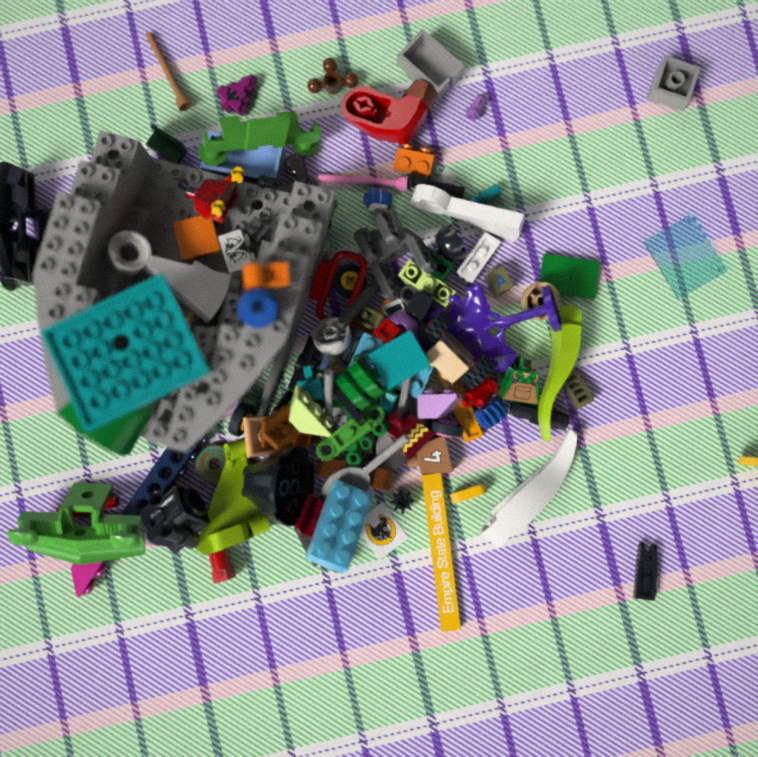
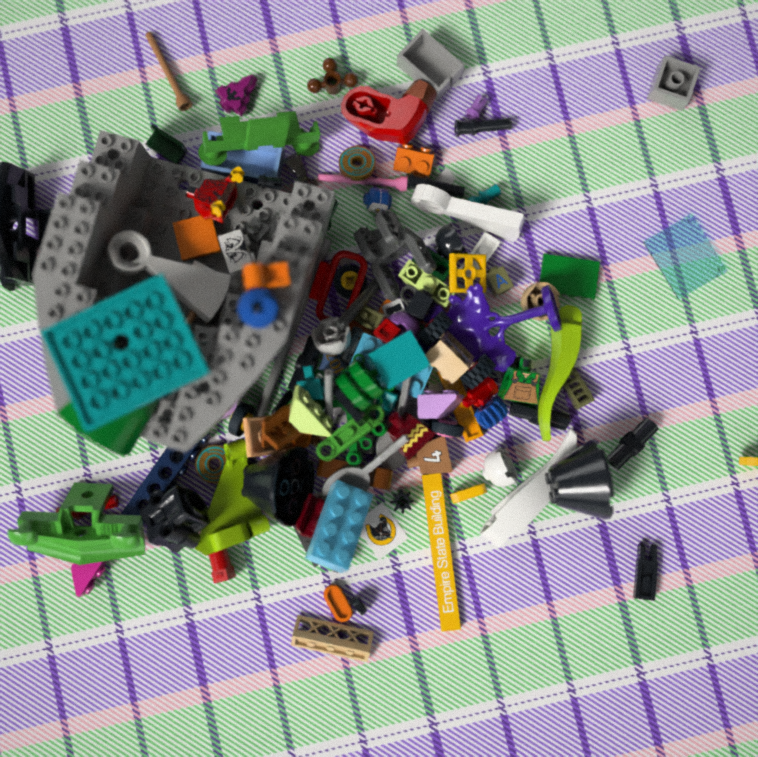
(333, 645): none -> tan fence
(338, 603): none -> orange tile
(354, 154): none -> pearl gold tile
(358, 605): none -> black tile
(454, 272): none -> yellow piece
(473, 127): none -> black pin
(499, 468): none -> white cylinder
(582, 482): none -> black cone
(632, 443): none -> black piece

